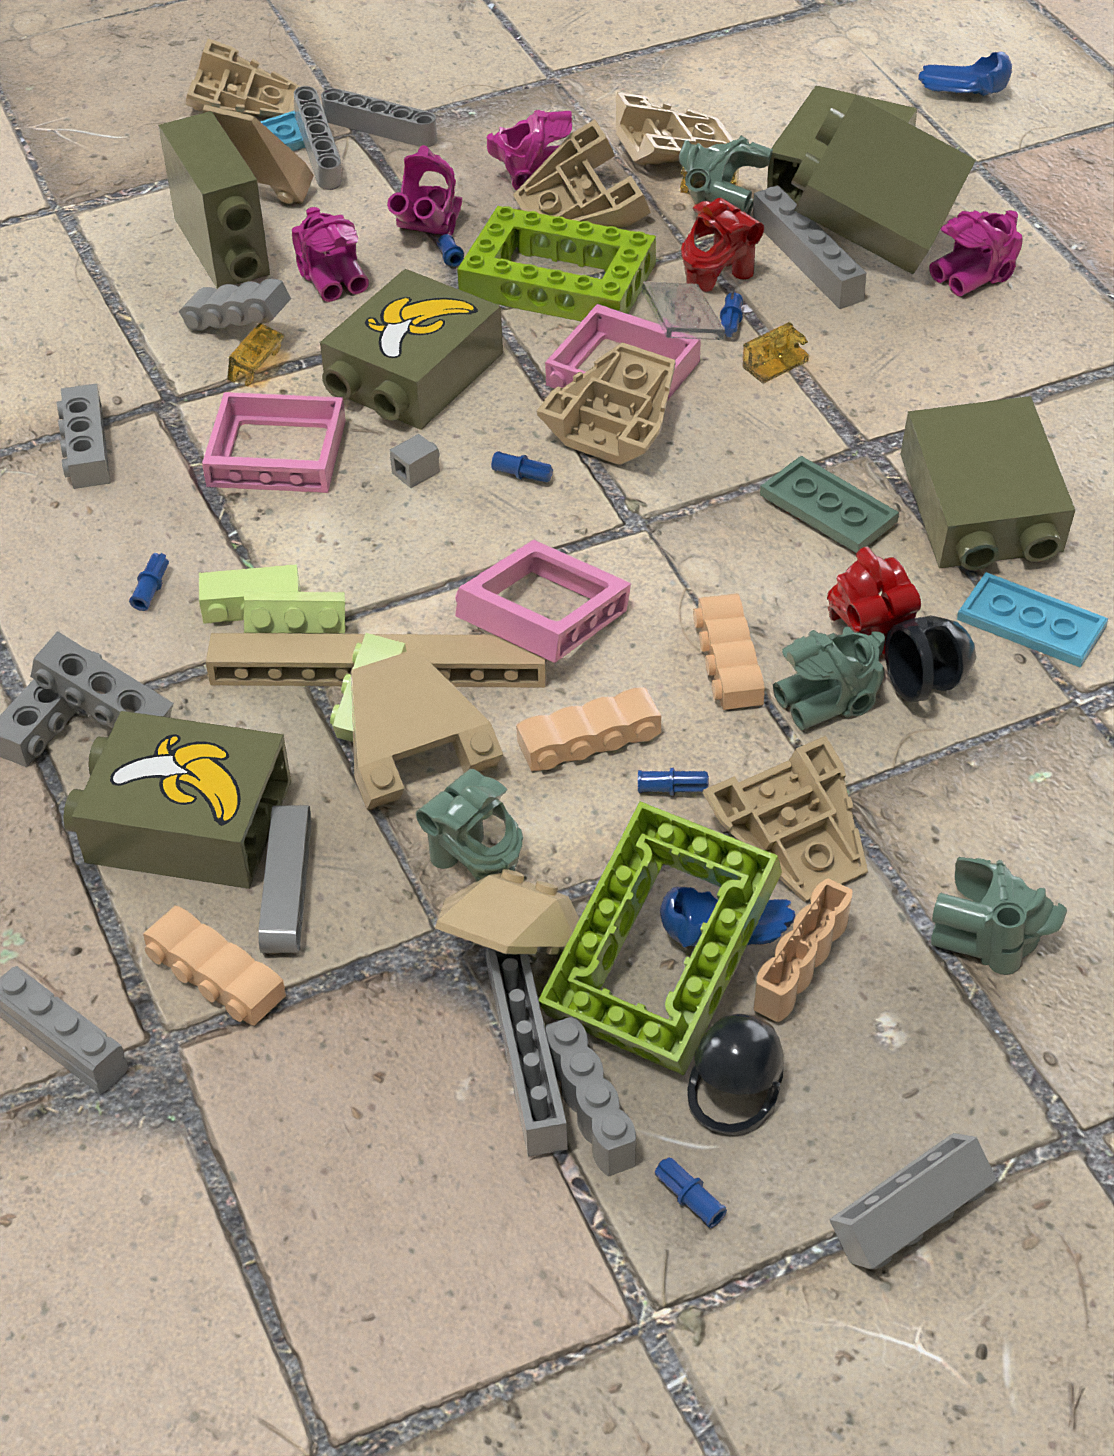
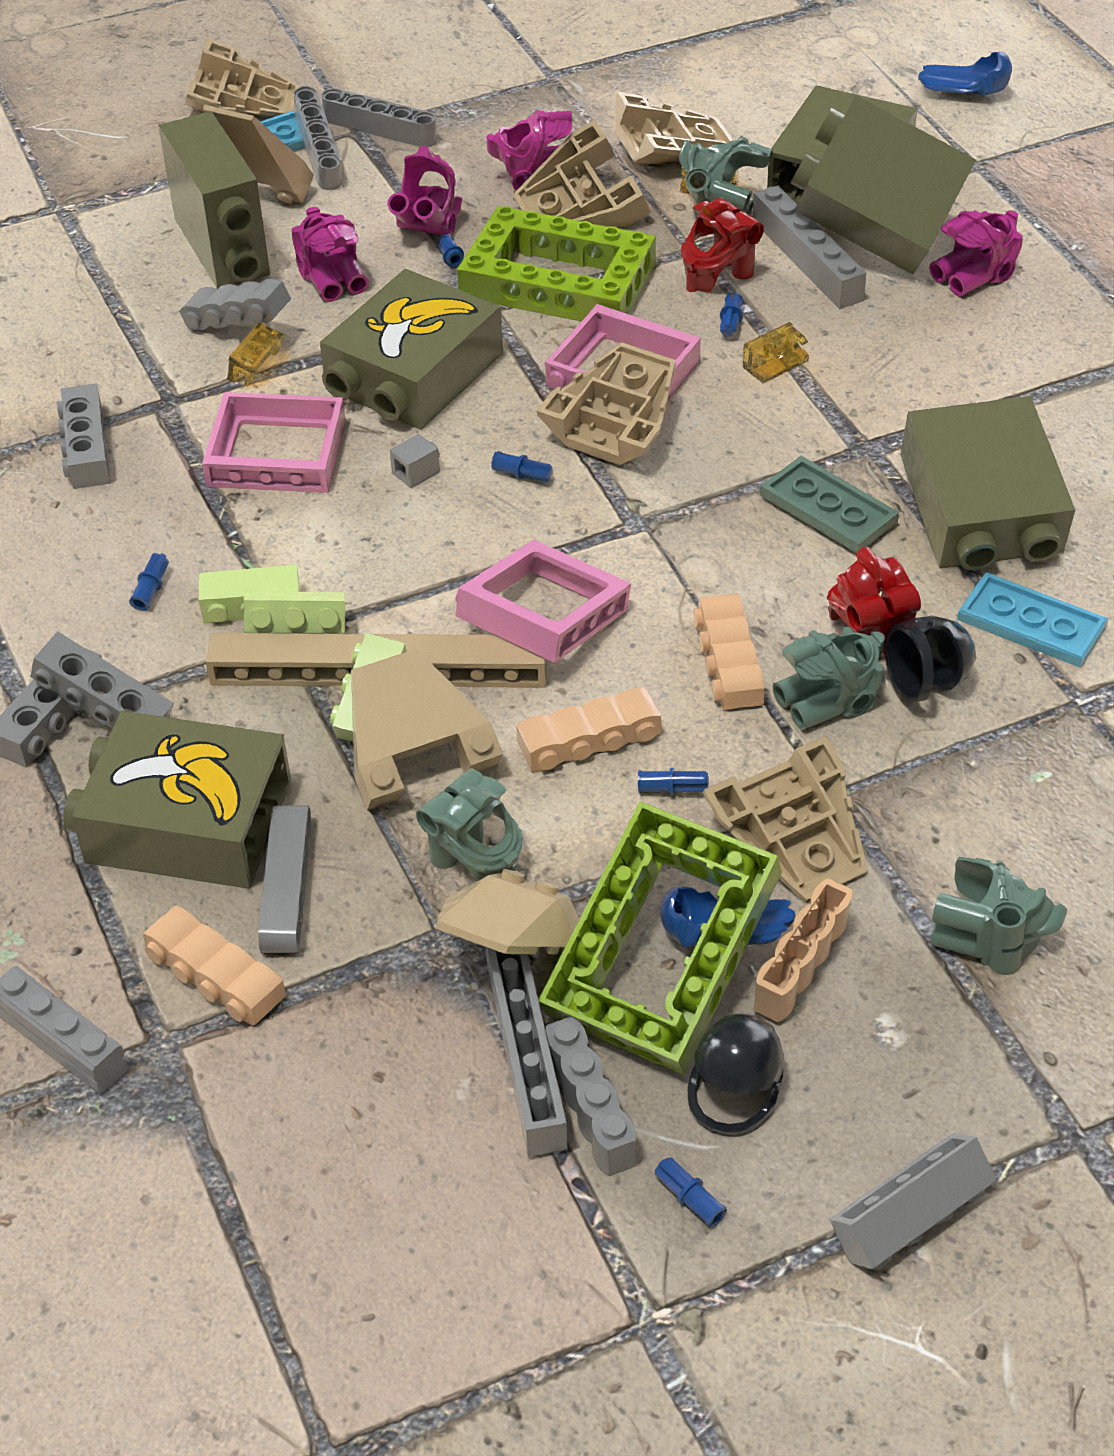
(682, 310): clear tile -> none

